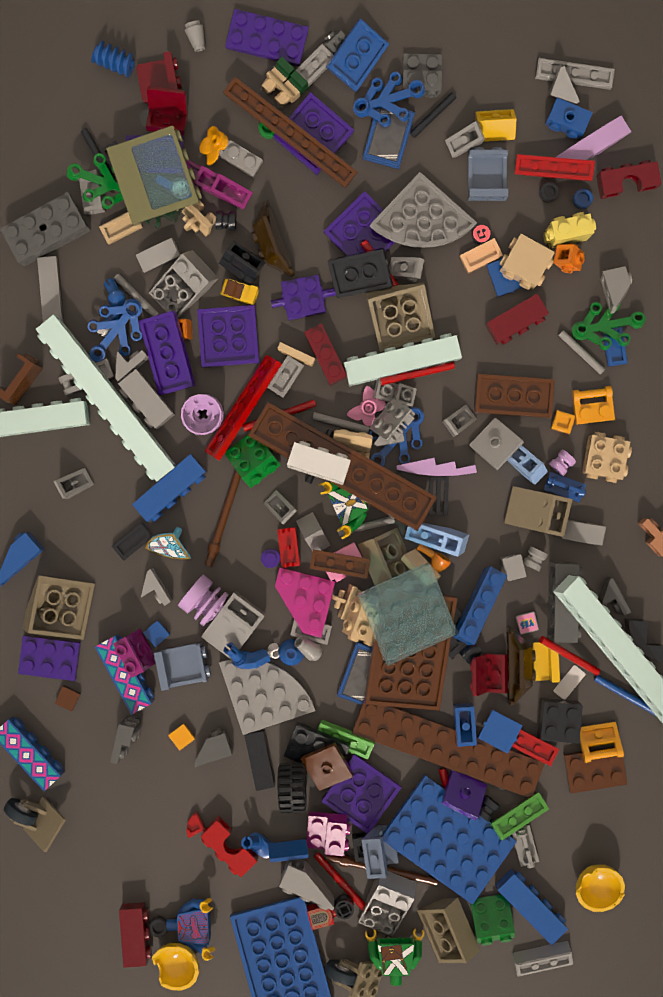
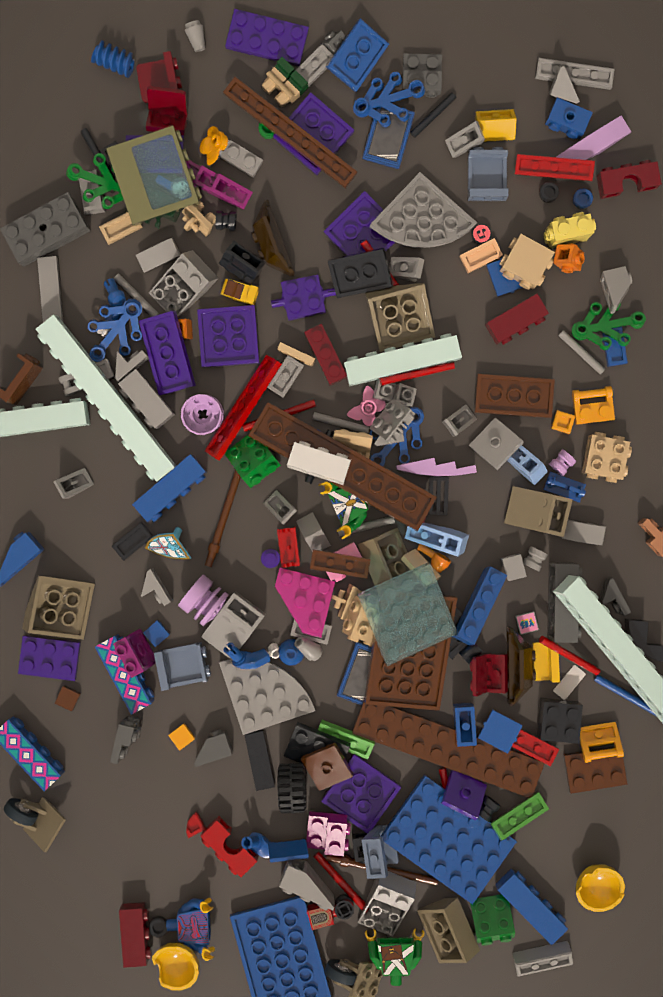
(525, 847): light grey hinge -> none

